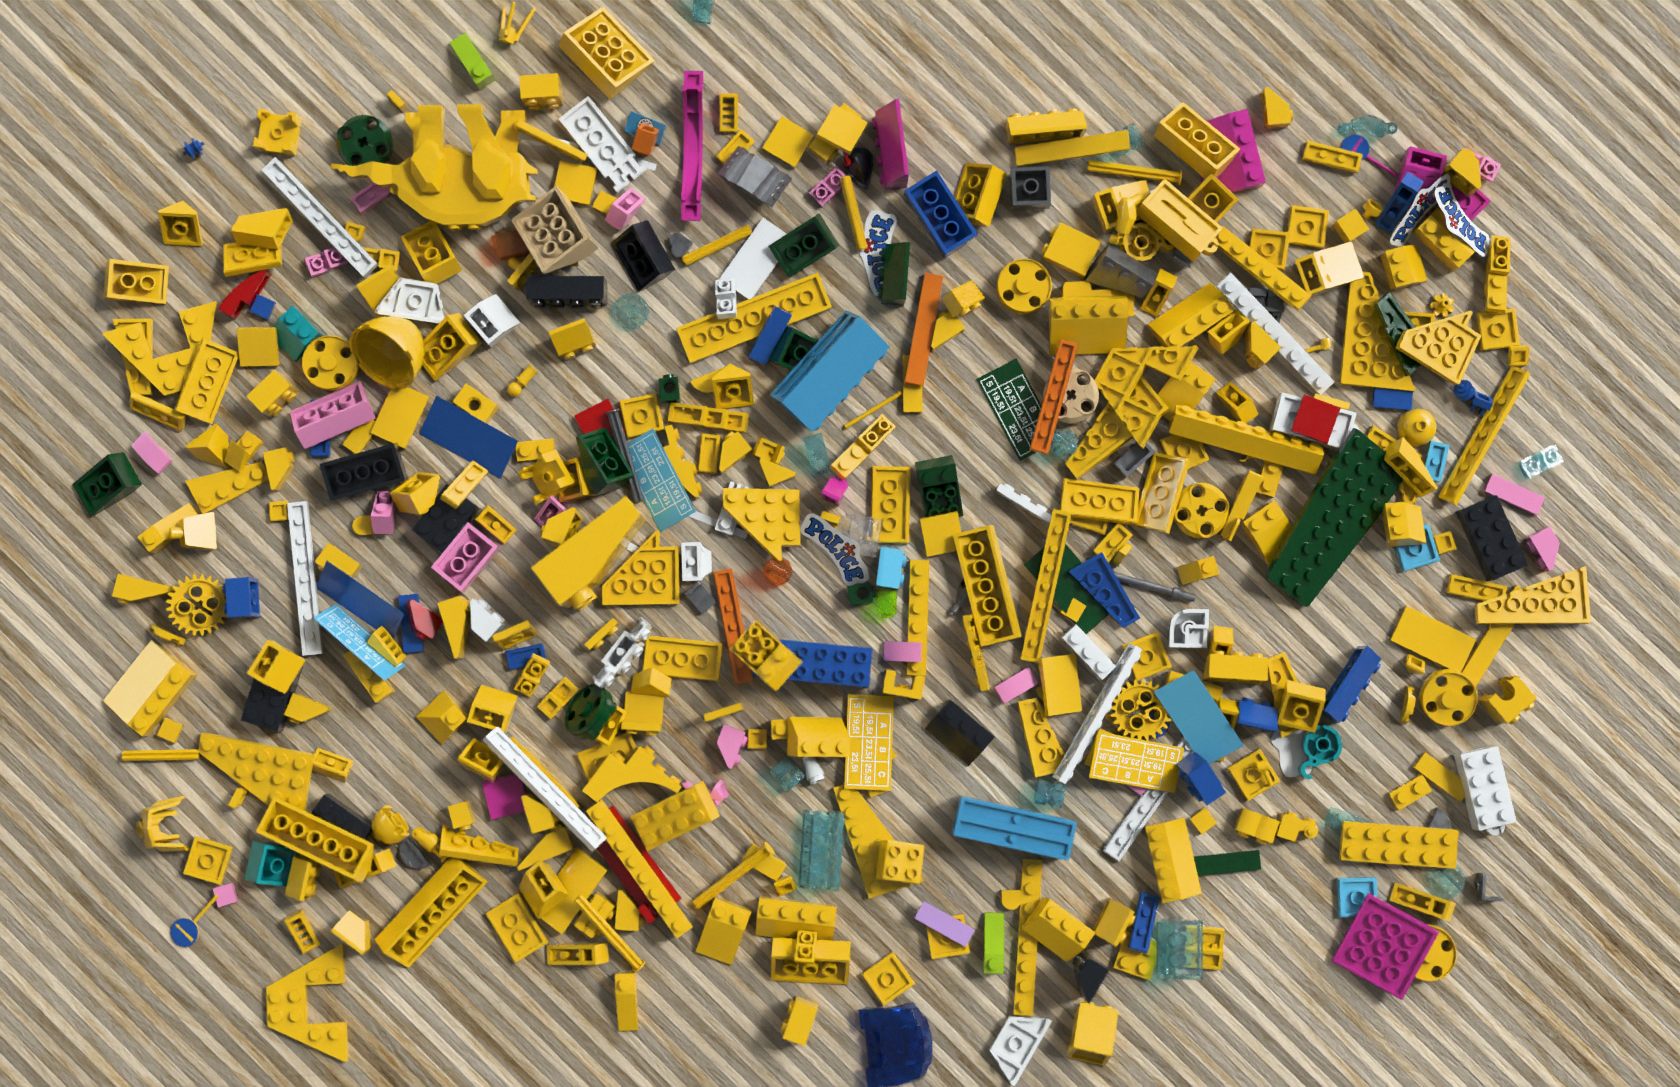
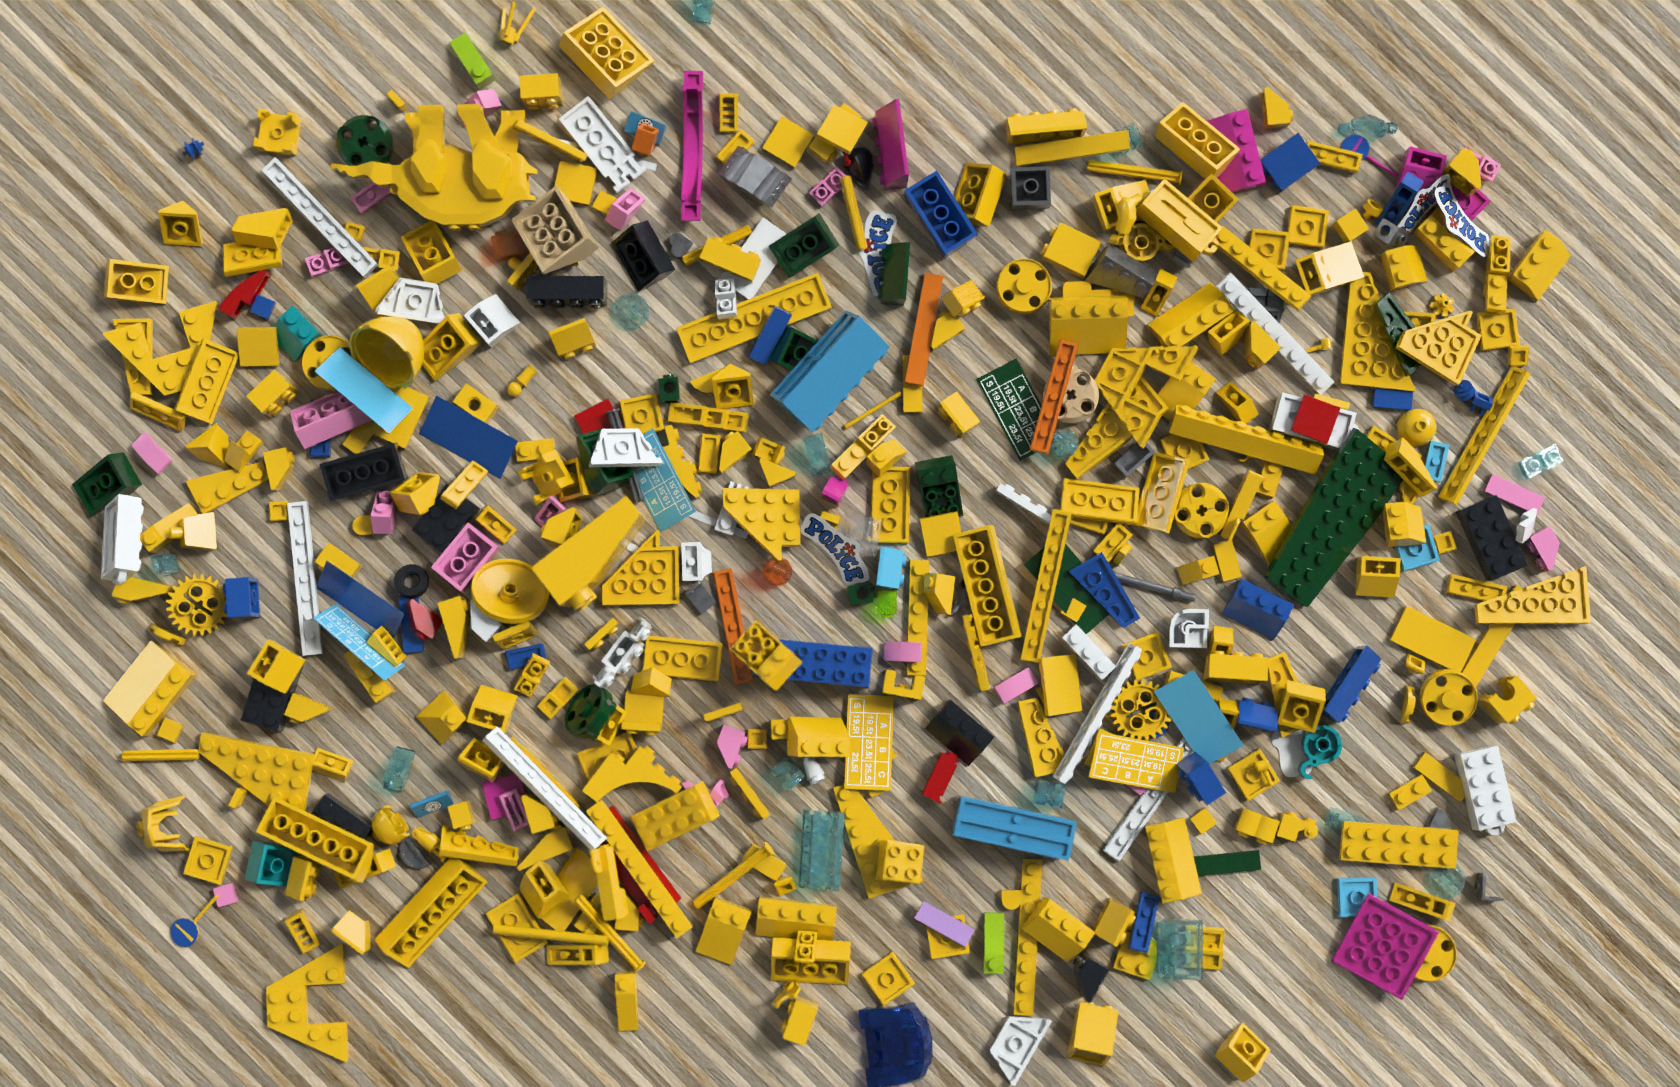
(121, 539): none -> white piece
(165, 564): none -> clear light blue slope
(363, 389): none -> medium azure sticker
(398, 770): none -> clear light blue slope
(419, 589): none -> black tyre
(432, 804): none -> dark azure slope
(487, 99): none -> bright pink slope
(508, 813): none -> bright pink tile
(509, 591): none -> yellow dish
(551, 934): none -> yellow piece
(611, 895): none -> yellow piece
(623, 449): none -> white wing
(730, 258): none -> yellow brick
(749, 794): none -> yellow plate
(790, 991): none -> yellow plate
(885, 457): none -> yellow slope
(939, 591): none -> yellow slope
(940, 776): none -> red window
(958, 414): none -> yellow slope
(1227, 561): none -> yellow tile
(1242, 1053): none -> yellow slope
(1257, 609): none -> blue slope
(1289, 162): none -> blue panel
(1377, 576): none -> yellow slope
(1397, 235): none -> flat silver bracket
(1526, 525): none -> white slope
(1539, 265): none -> yellow slope

